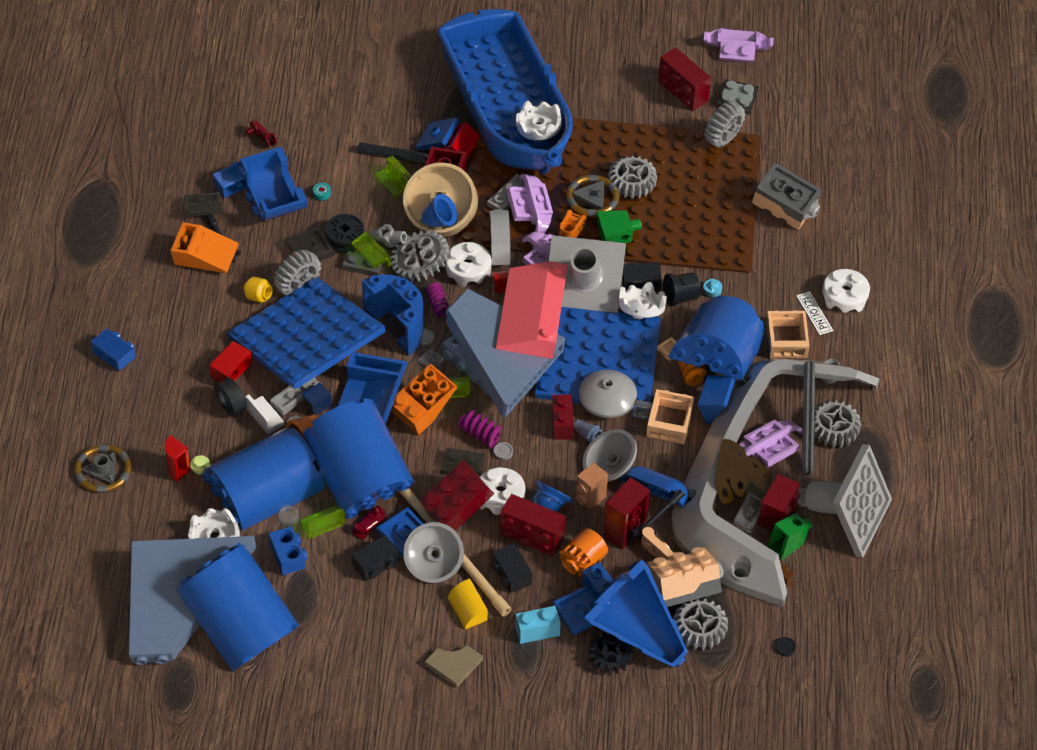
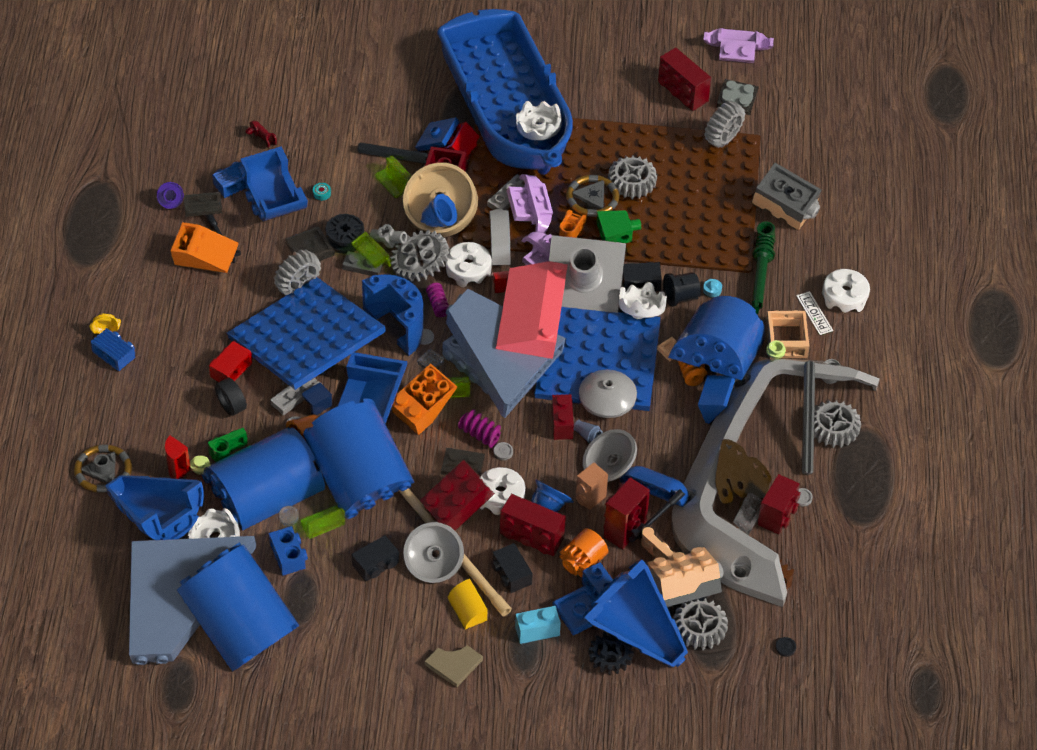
(104, 321): none -> yellow piece
(158, 505): none -> blue cone
(170, 195): none -> dark purple plate
(222, 446): none -> green plate
(257, 289): yellow head -> none
(264, 414): white panel -> none
(371, 520): dark red piece -> none
(399, 528): blue plate -> none
(641, 409): clear tile -> none
(668, 431): light nougat window -> none
(763, 255): none -> dark green piece
(771, 442): lavender plate -> none
(776, 349): none -> yellowish green plate
(789, 535): green torso -> none
(856, 501): light grey piece -> none

